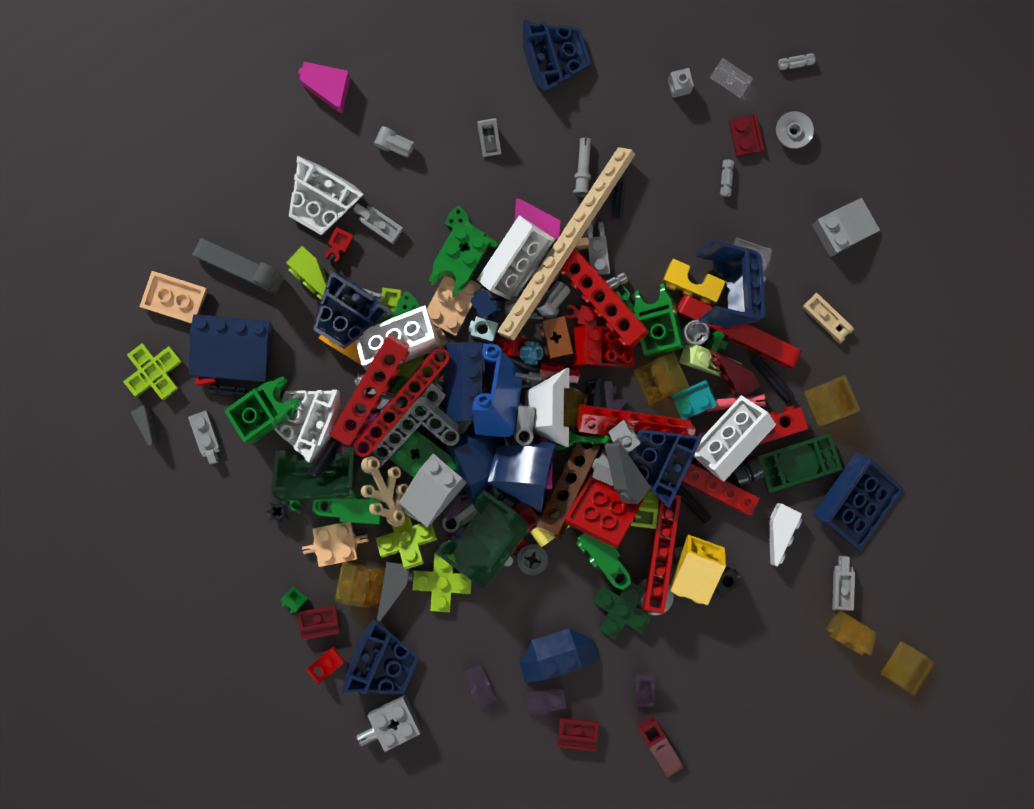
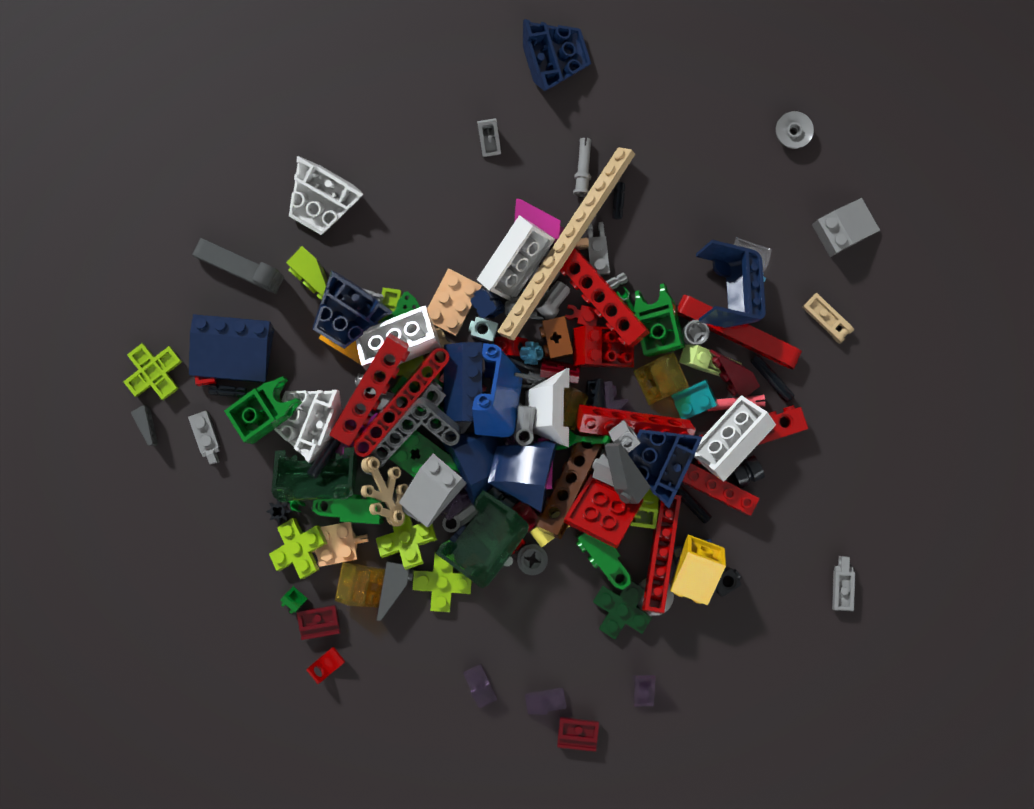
(173, 297): light nougat plate -> none
(298, 548): none -> lime plate
(326, 83): dark pink slope -> none
(339, 242): red plate -> none
(378, 223): light grey hinge -> none
(379, 663): dark blue wedge -> none
(384, 731): light grey brick -> none
(389, 140): light grey piece -> none
(458, 264): green brick -> none
(465, 222): green piece -> none
(557, 655): dark blue wedge -> none
(659, 746): dark red slope -> none
(677, 278): yellow arch -> none
(680, 82): light grey brick -> none
(715, 341): green tile -> none
(727, 178): light grey axle -> none
(731, 78): clear slope -> none
(746, 135): dark red plate -> none
(781, 528): white slope -> none
(796, 61): light grey axle -> none
(799, 462): dark green slope -> none
(832, 400): clear yellow slope -> none
(850, 631): clear yellow slope -> none
(858, 501): dark blue slope -> none
(907, 668): clear yellow slope -> none

